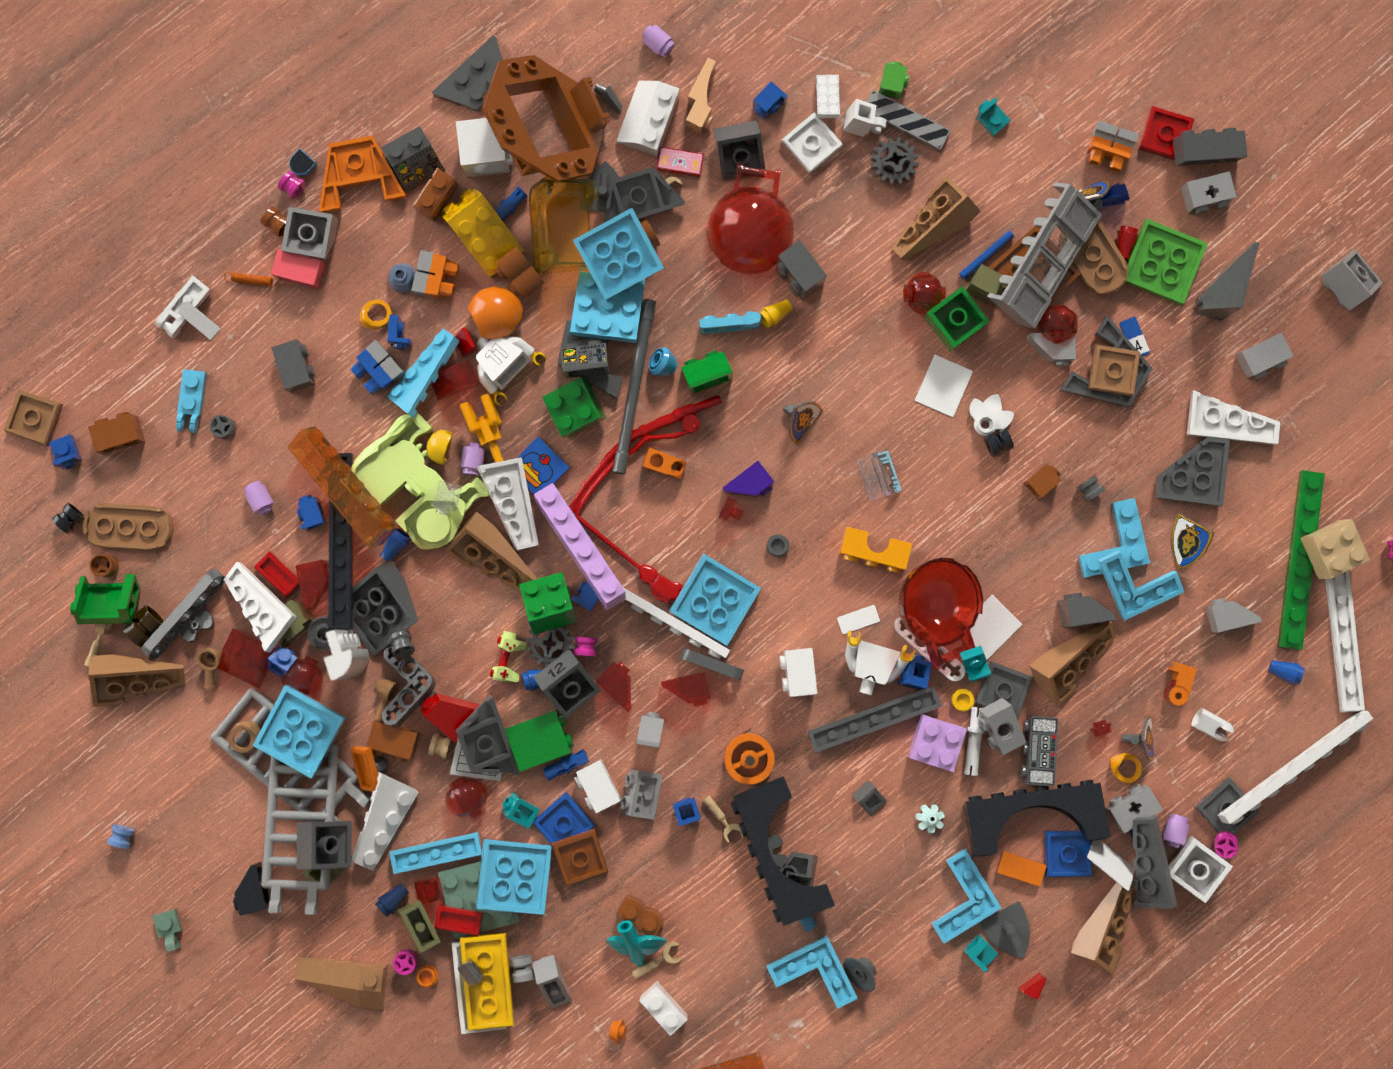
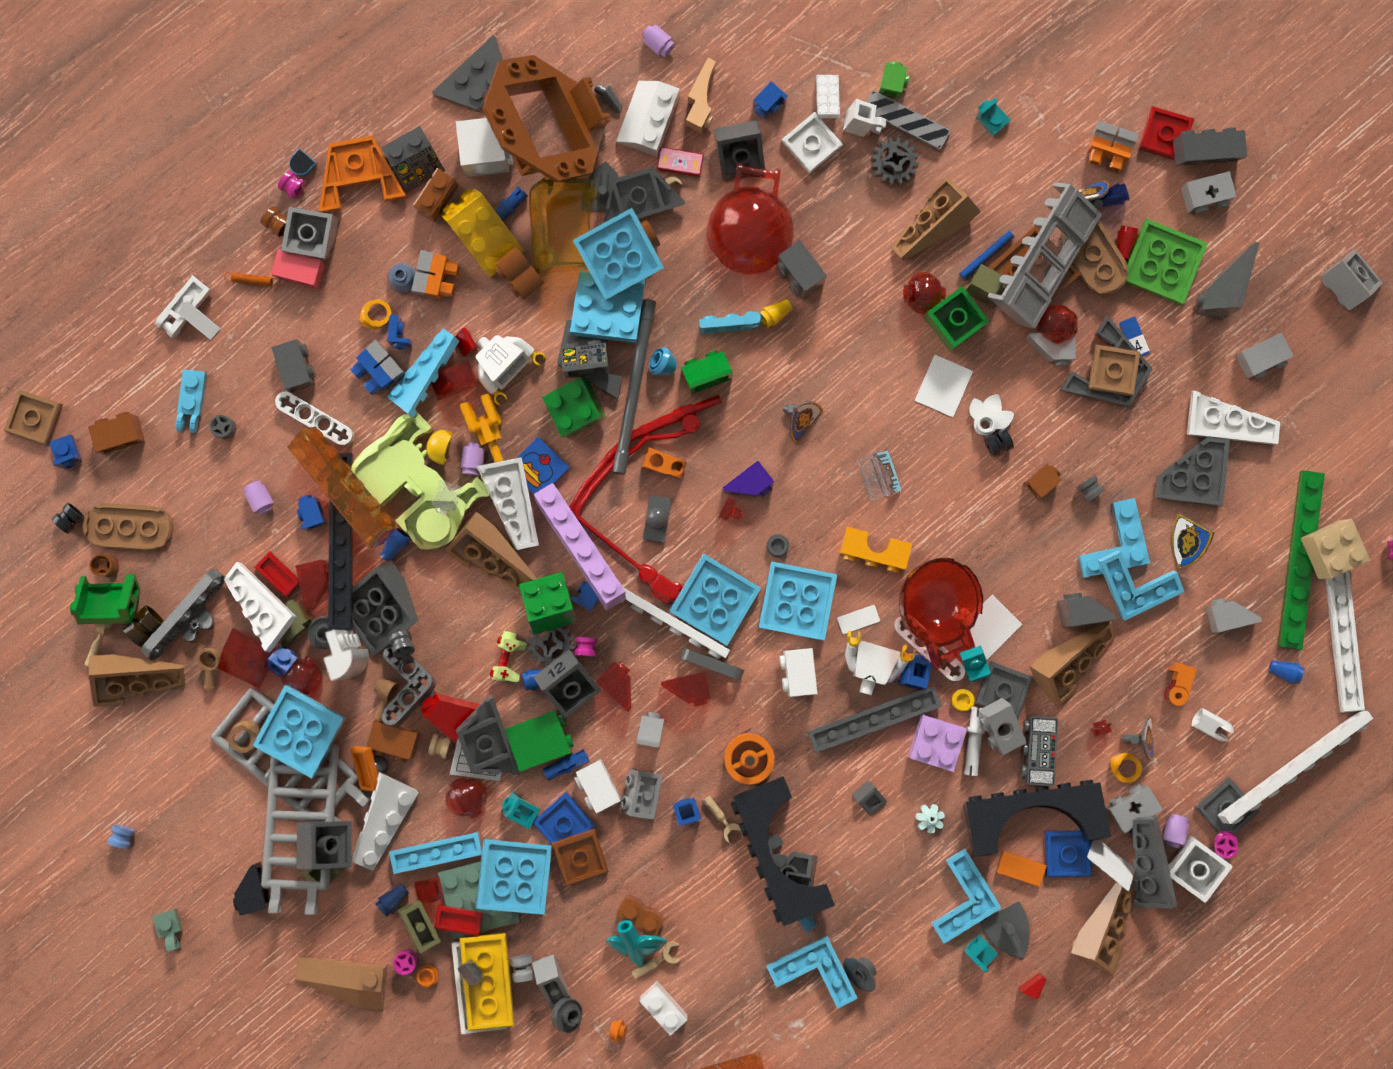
(313, 420): none -> white beam
(495, 312): orange cylinder -> none
(567, 1015): none -> dark grey plate
(657, 519): none -> dark grey tile
(797, 600): none -> medium azure plate

